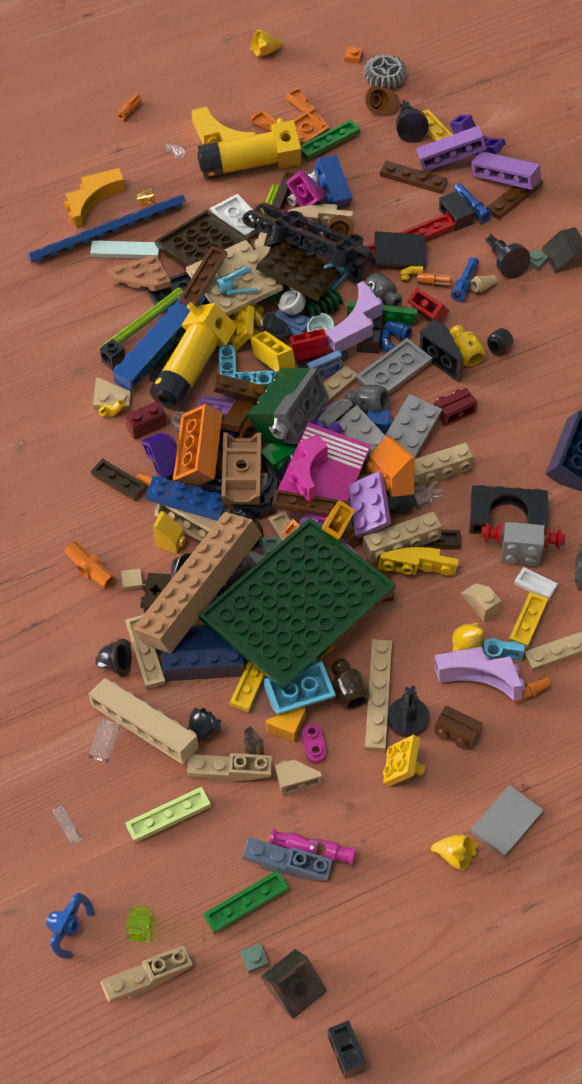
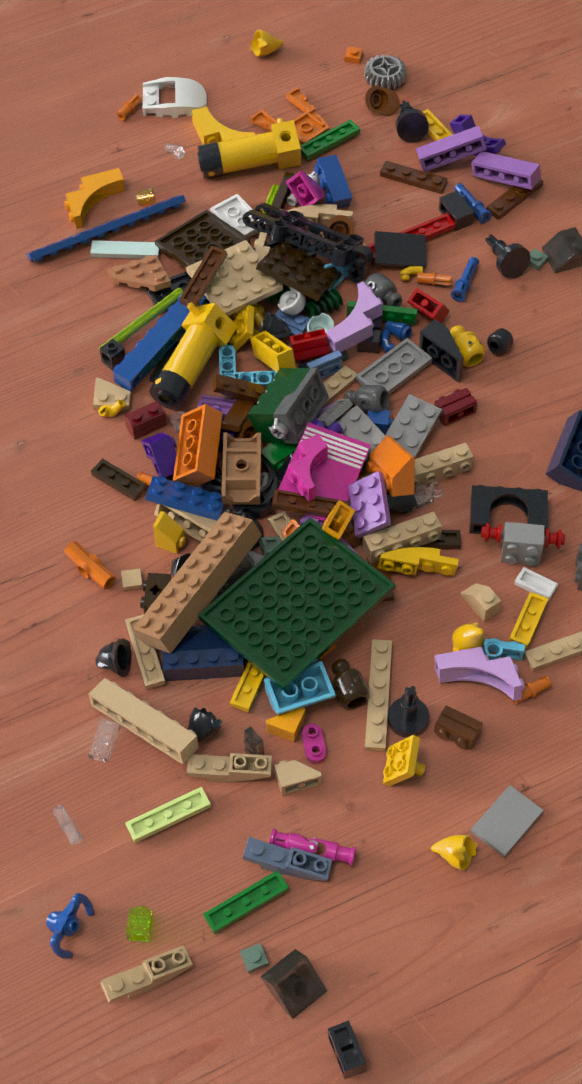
(188, 96): none -> white slope
(226, 283): medium azure plant -> none
(481, 283): tan cone -> none

